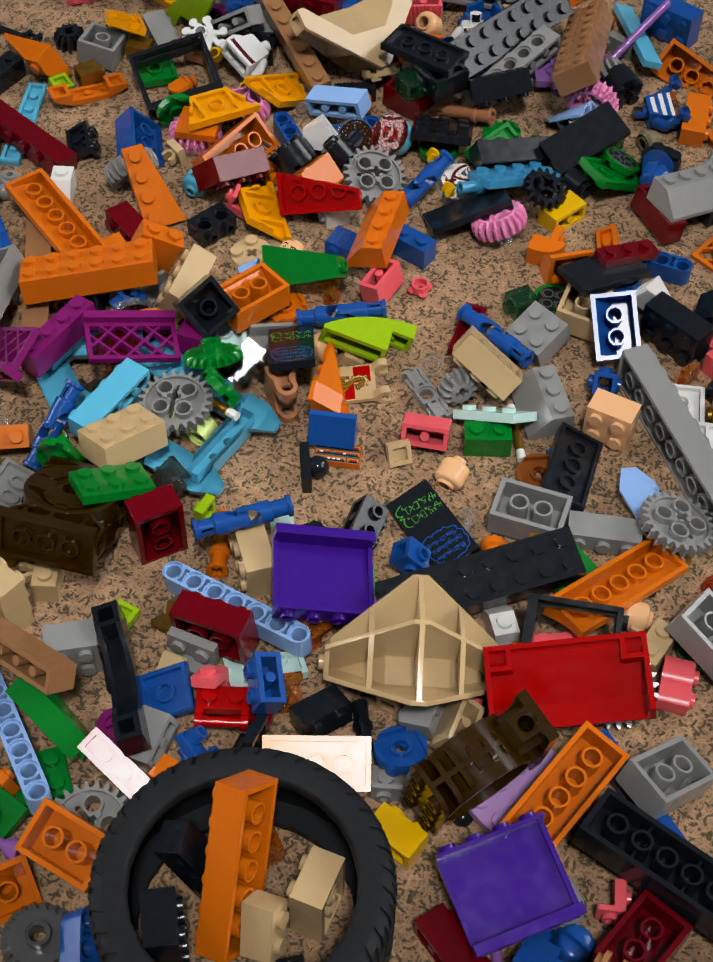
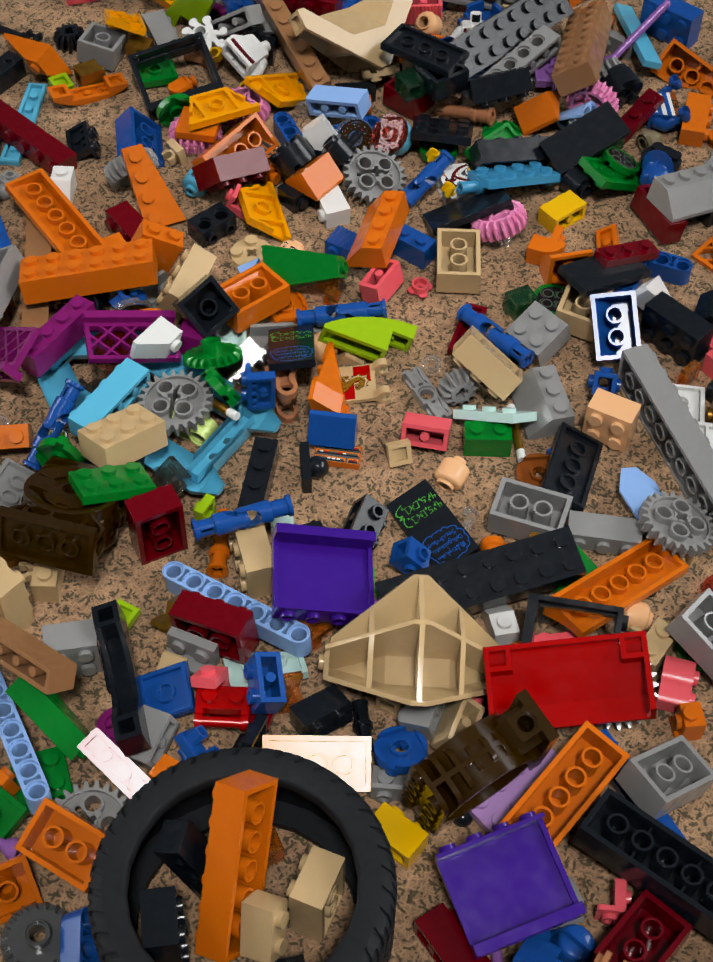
(157, 340): none -> white slope
(258, 389): none -> blue bracket
(260, 471): none -> black brick
(311, 195): red wing -> none
(458, 260): none -> tan brick
(538, 112): none -> orange slope
(544, 189): black gear -> none
(642, 111): none -> dark red plate
(688, 721): none -> orange brick

